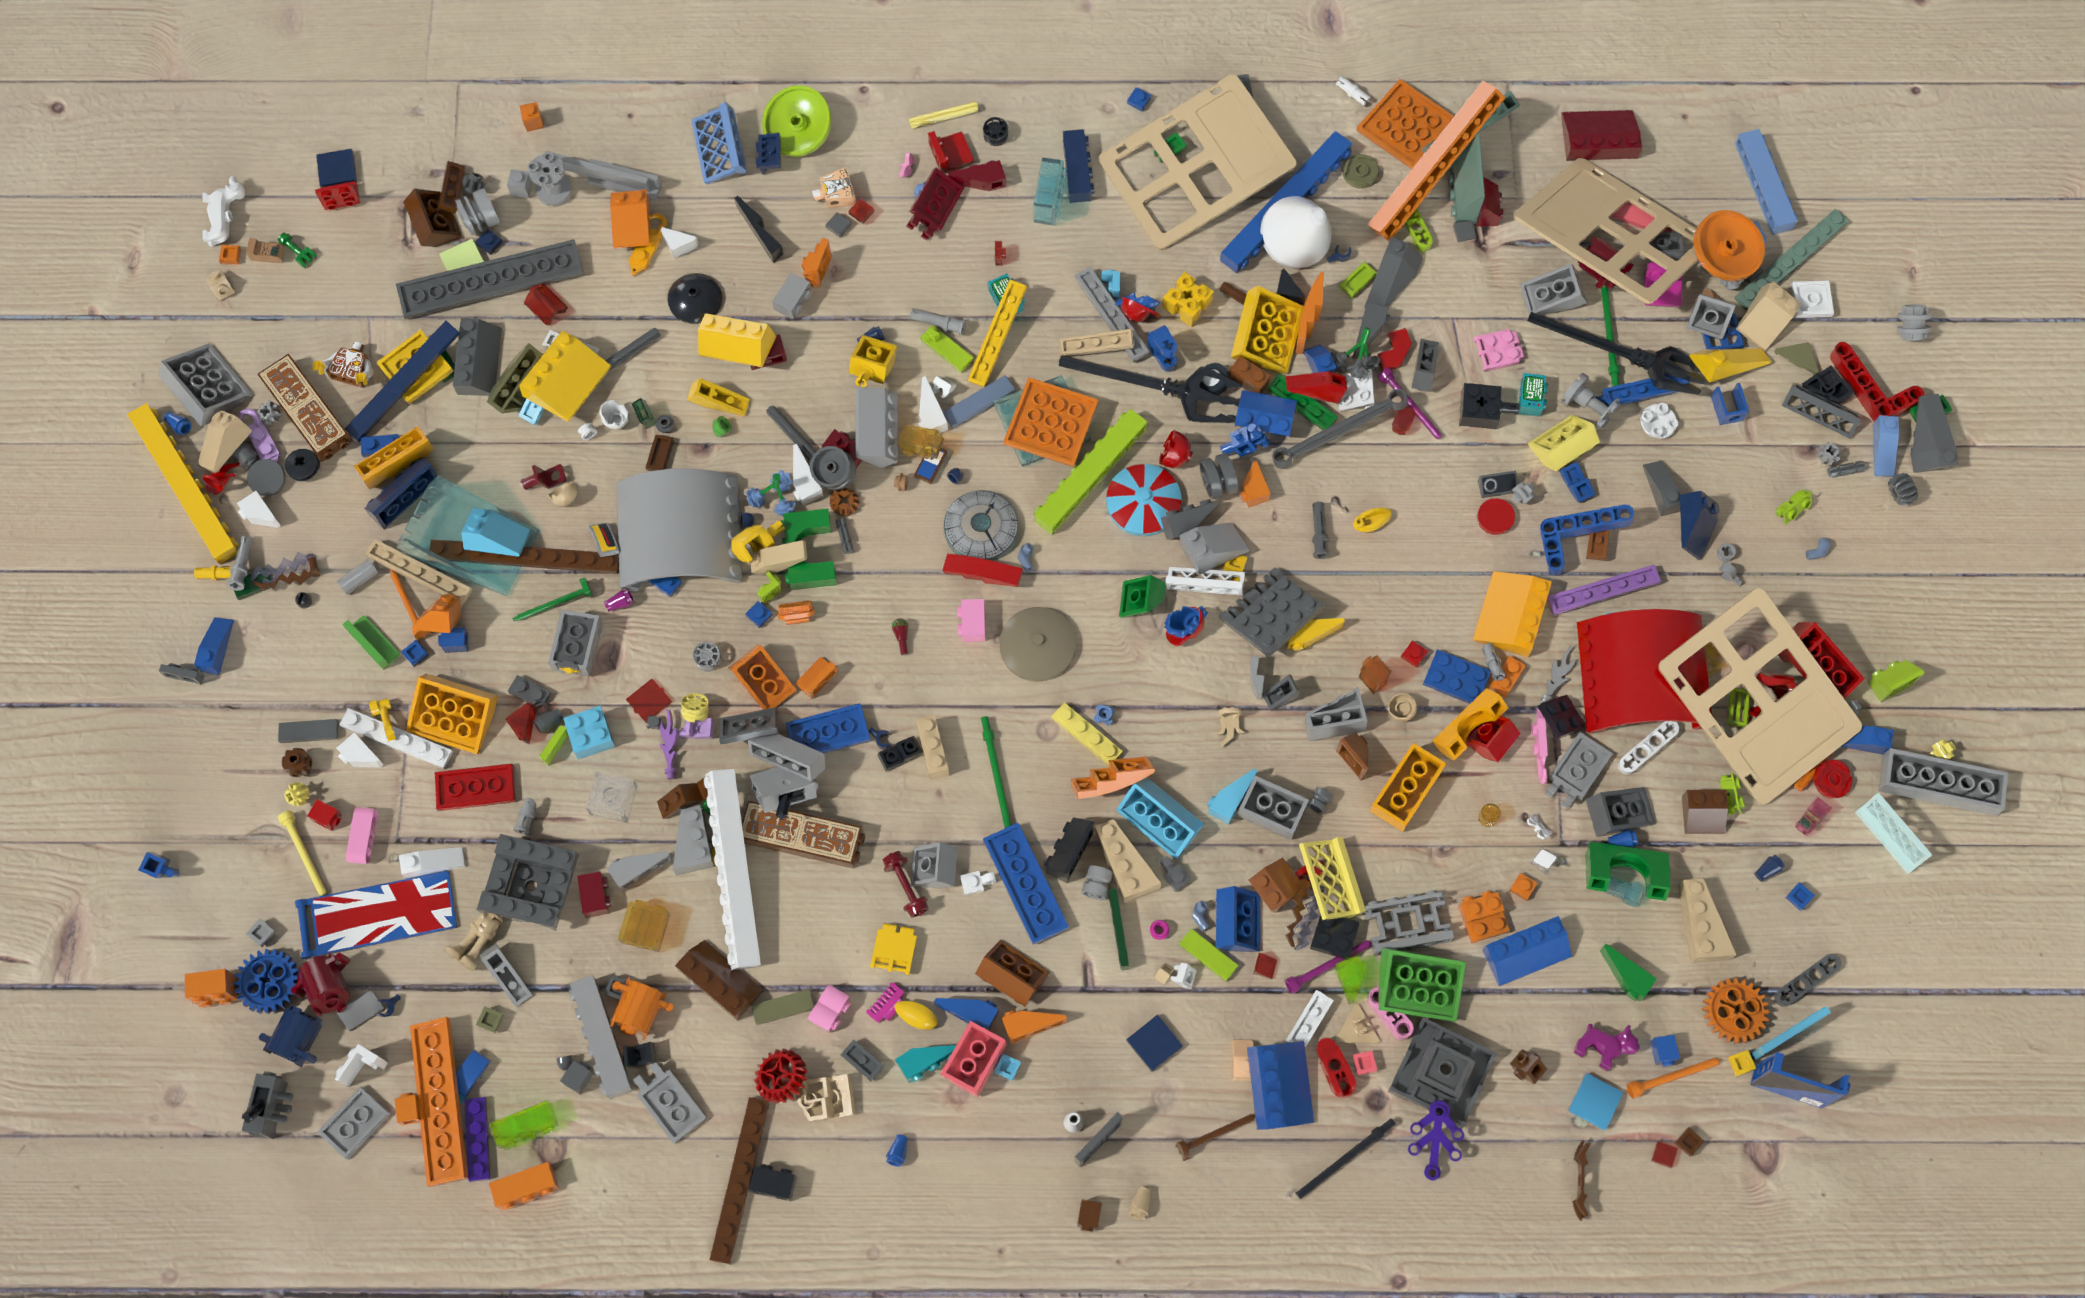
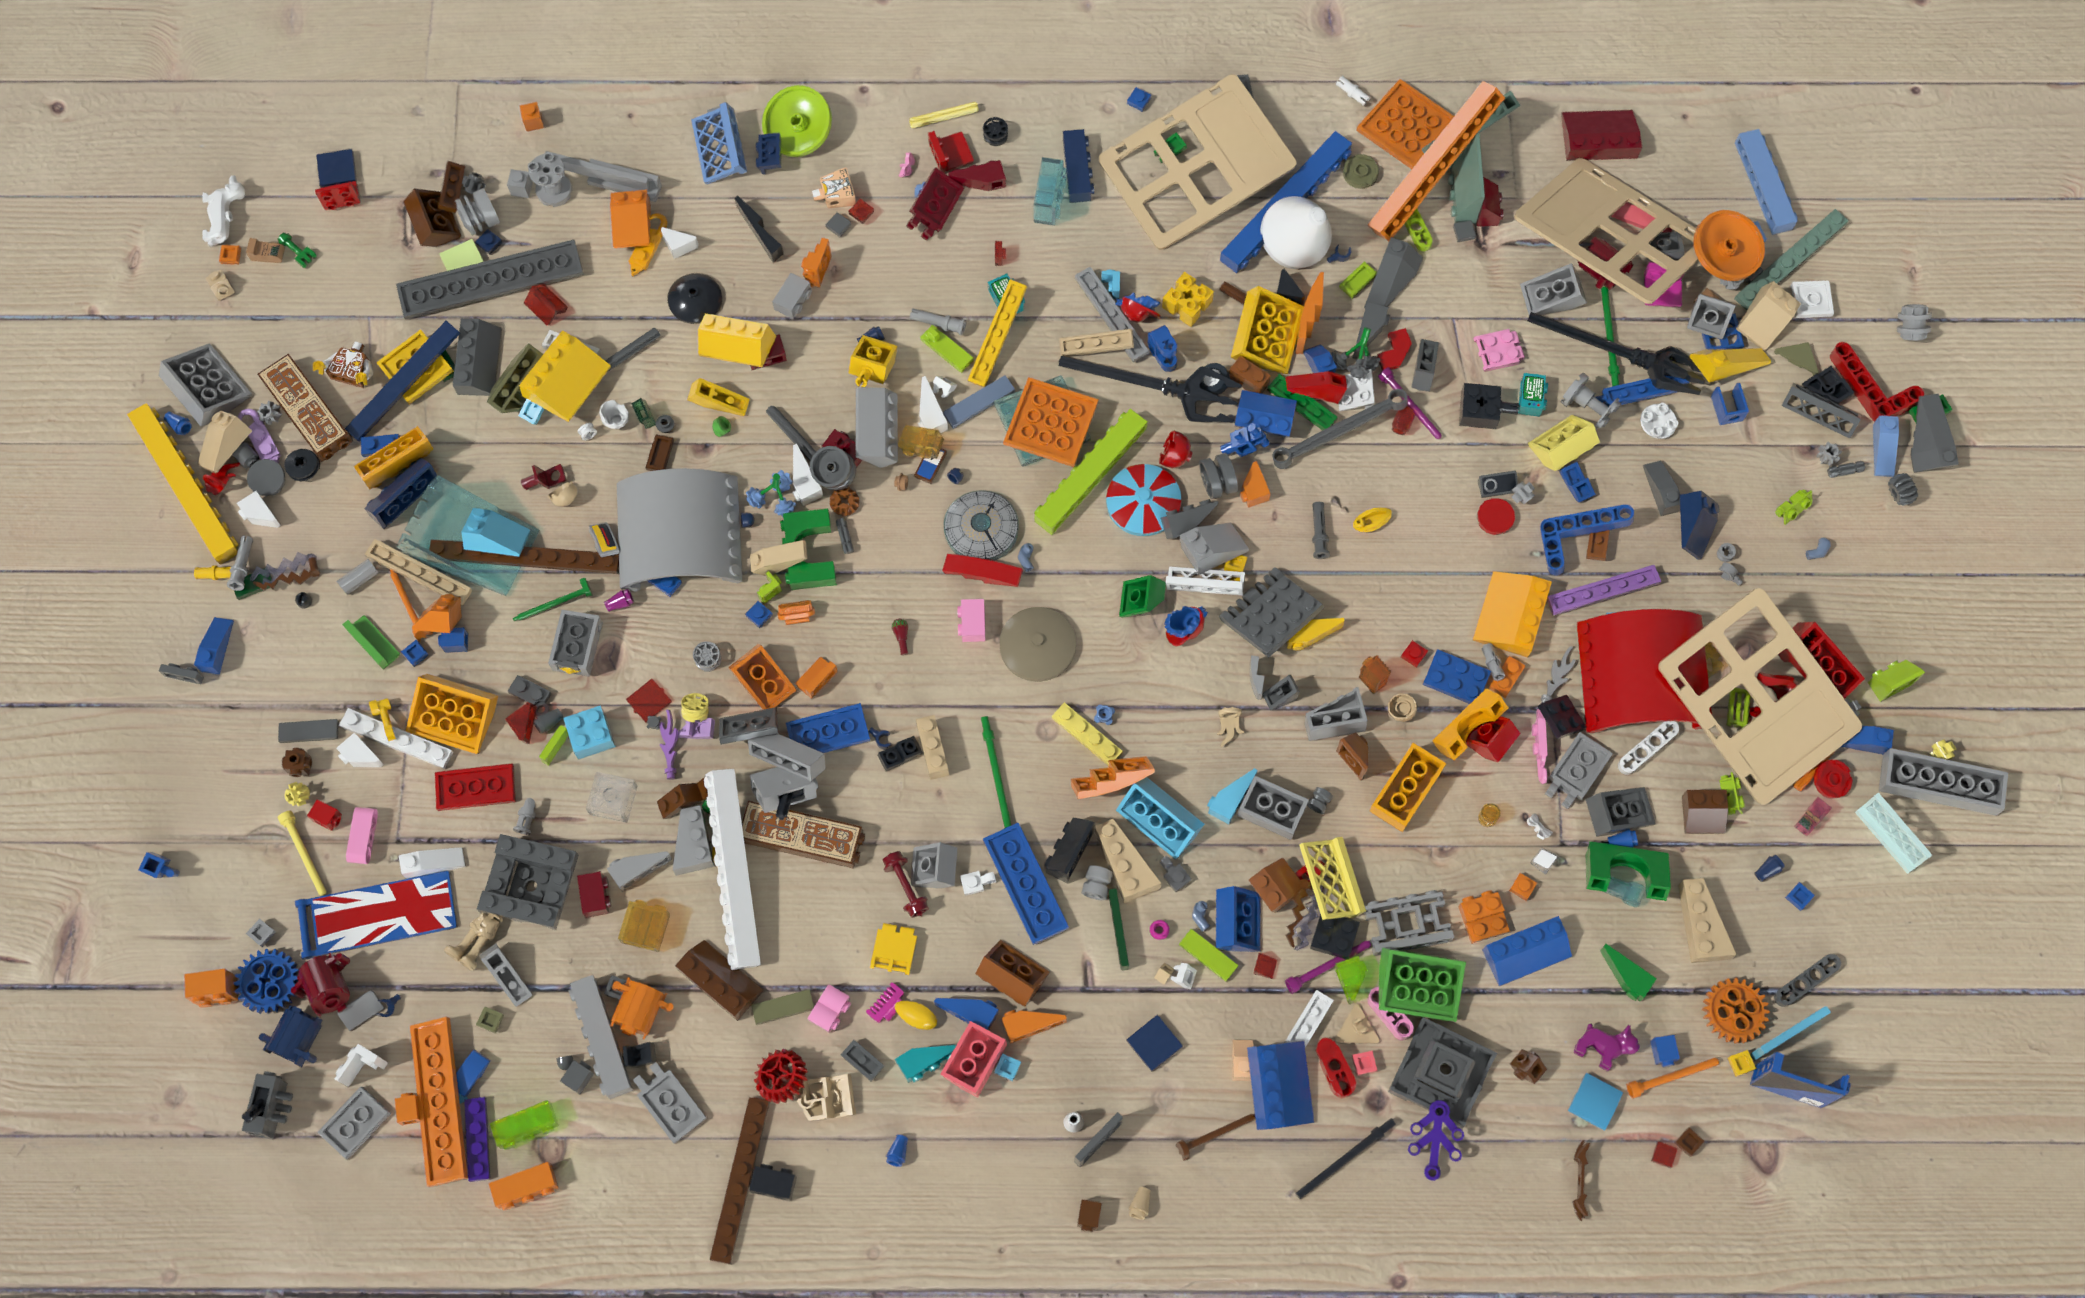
(757, 538): yellow piece -> none

